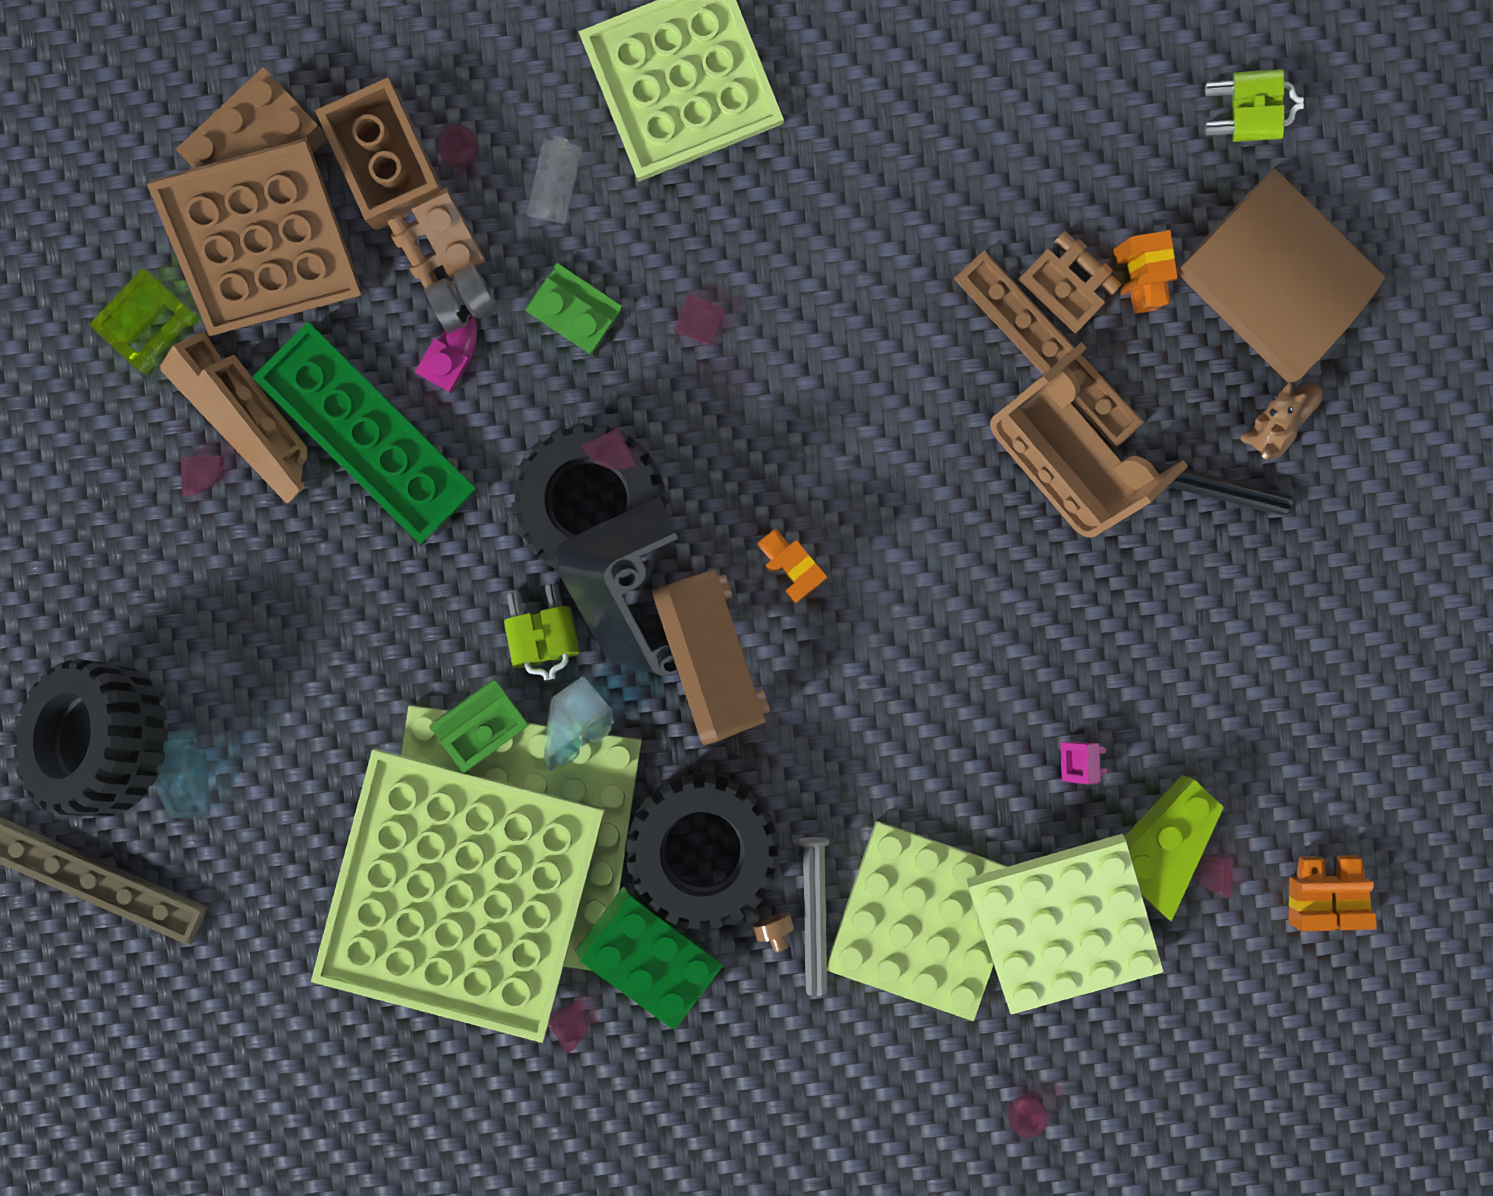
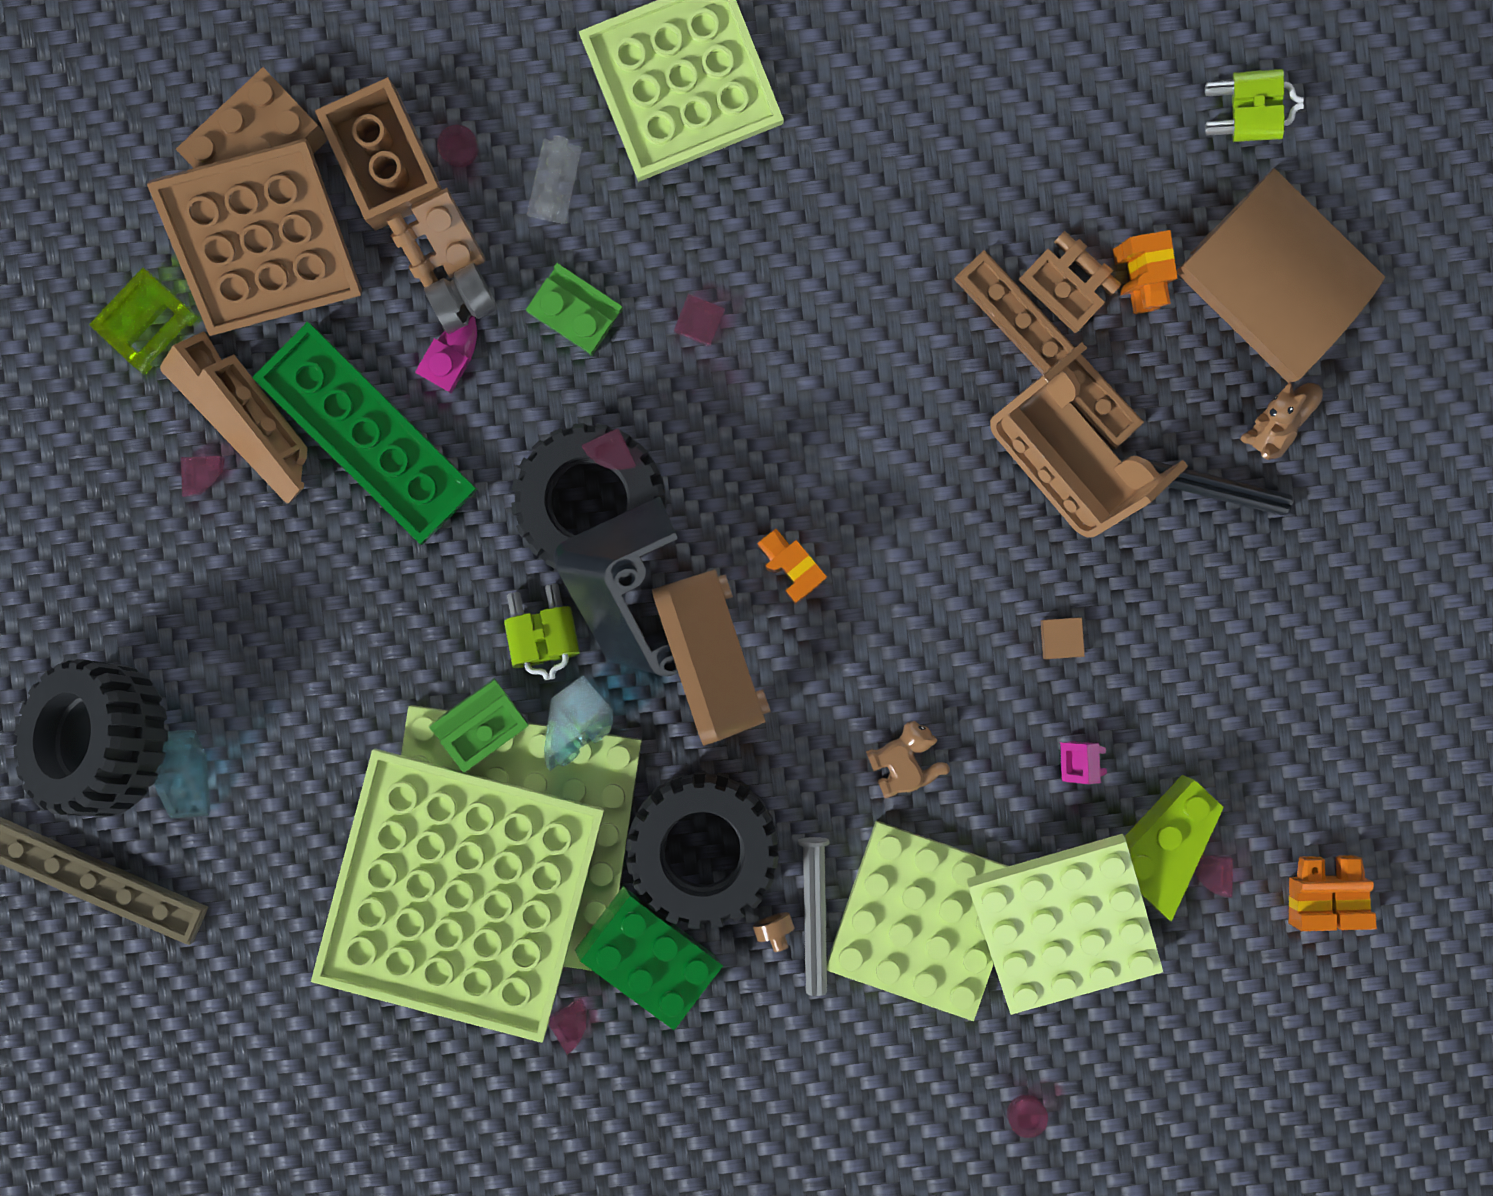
(899, 758): none -> medium nougat animal
(1062, 638): none -> medium nougat tile

